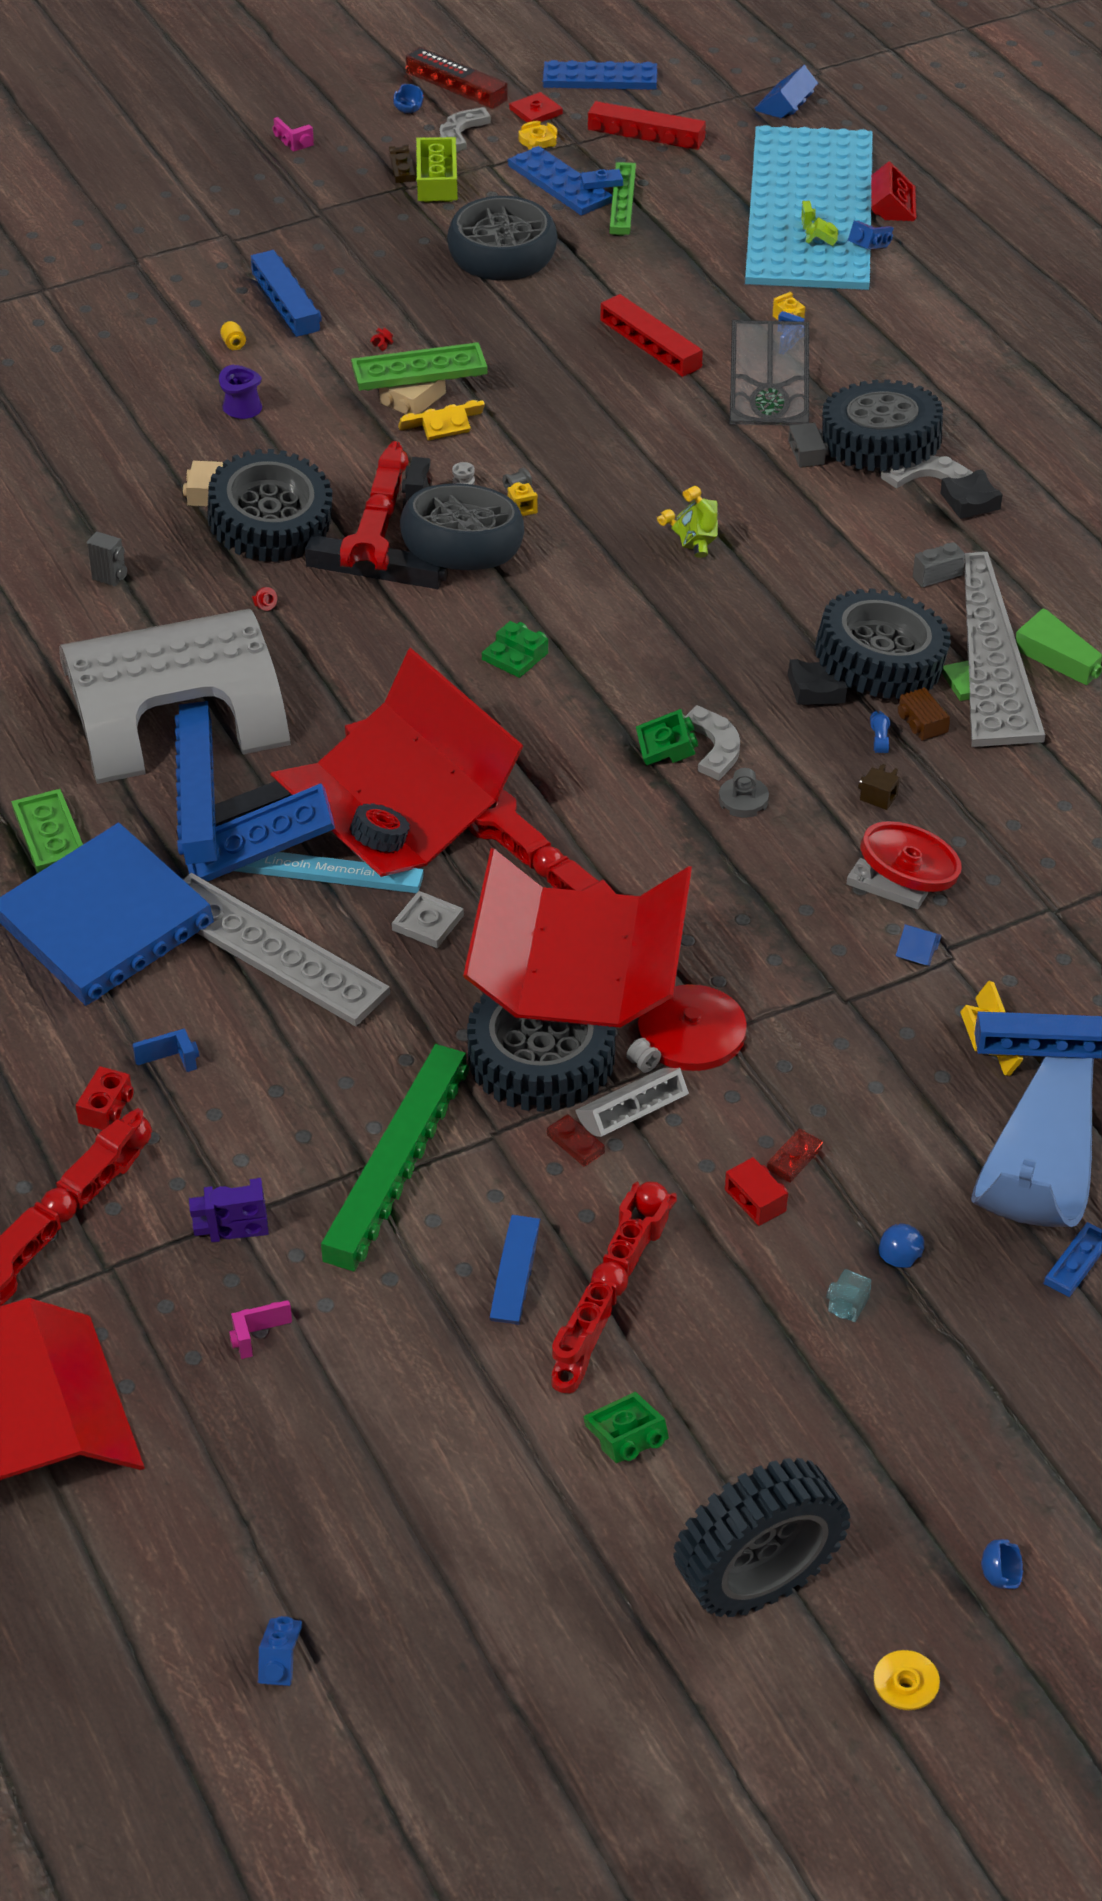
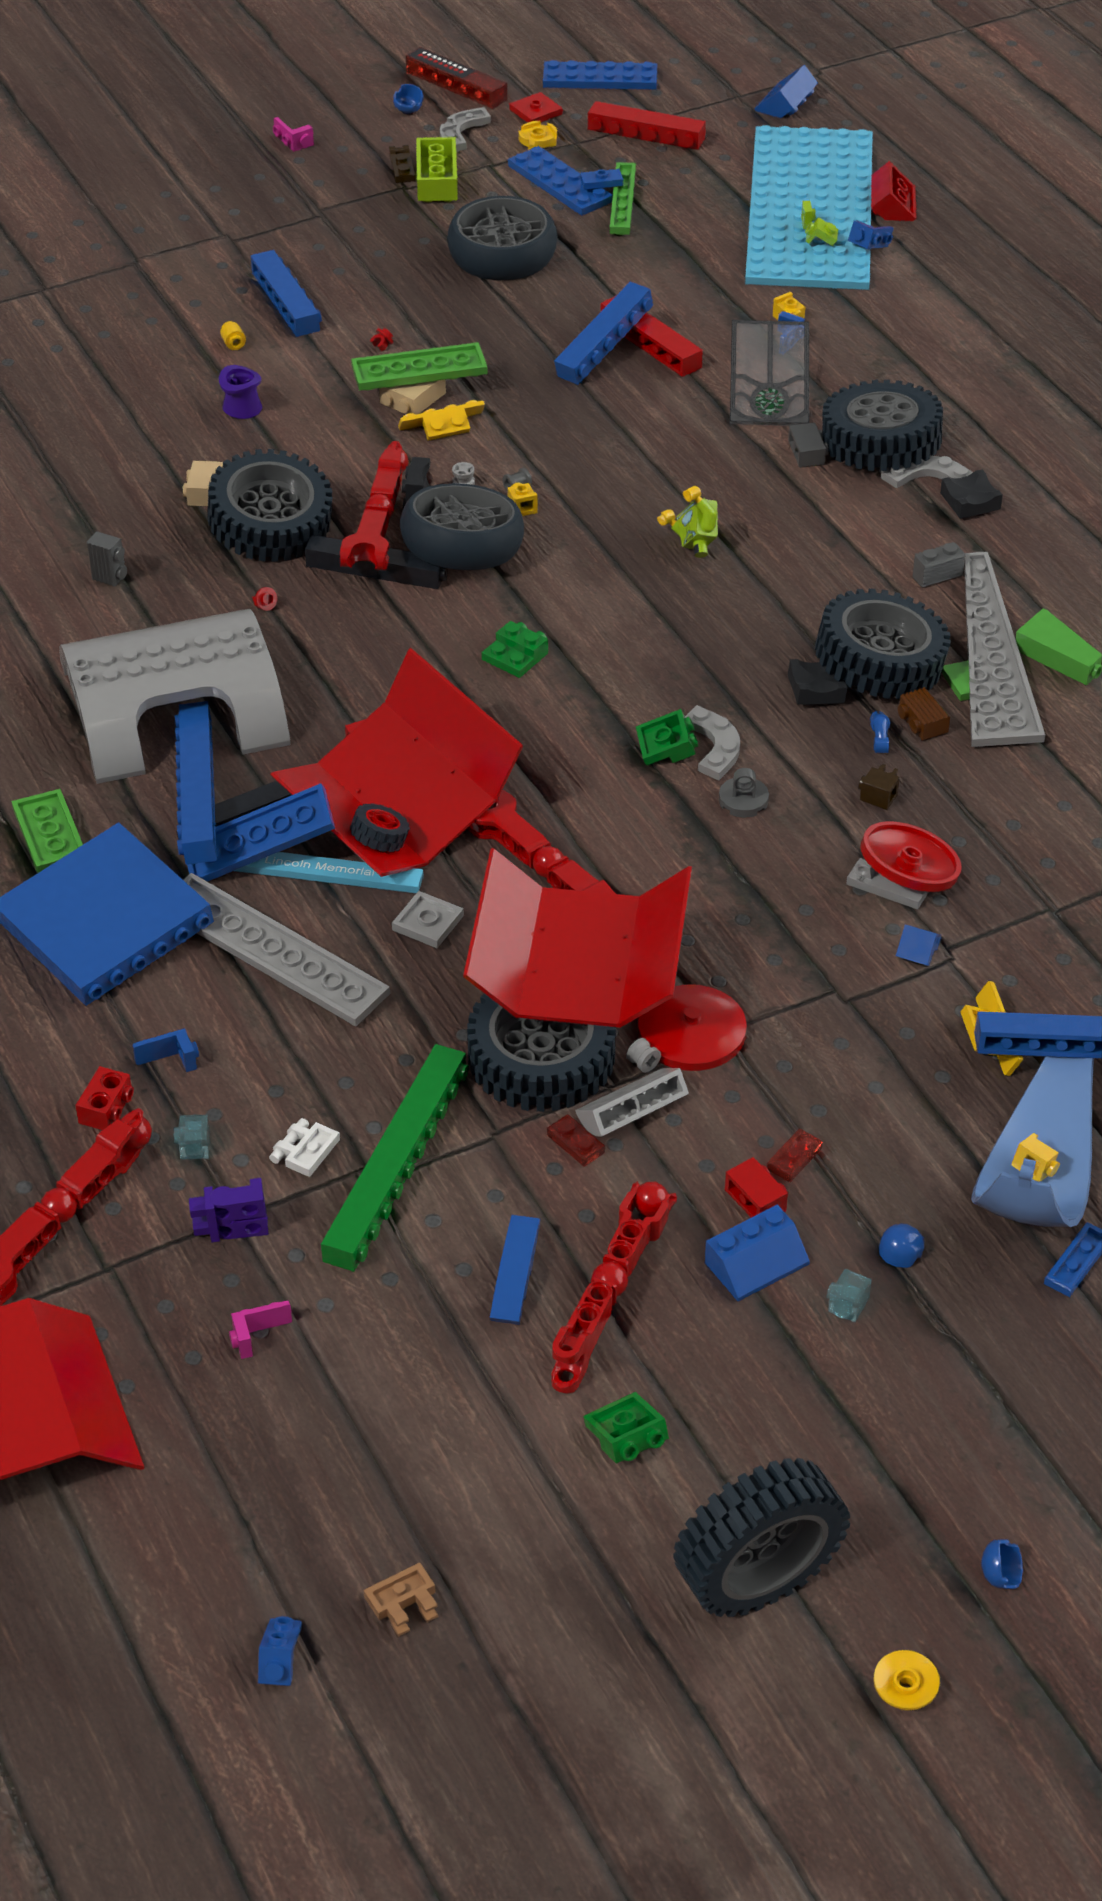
(193, 1136): none -> clear light blue brick
(310, 1151): none -> white plate
(401, 1591): none -> medium nougat plate
(603, 333): none -> blue brick
(756, 1253): none -> blue slope
(1035, 1150): none -> yellow brick

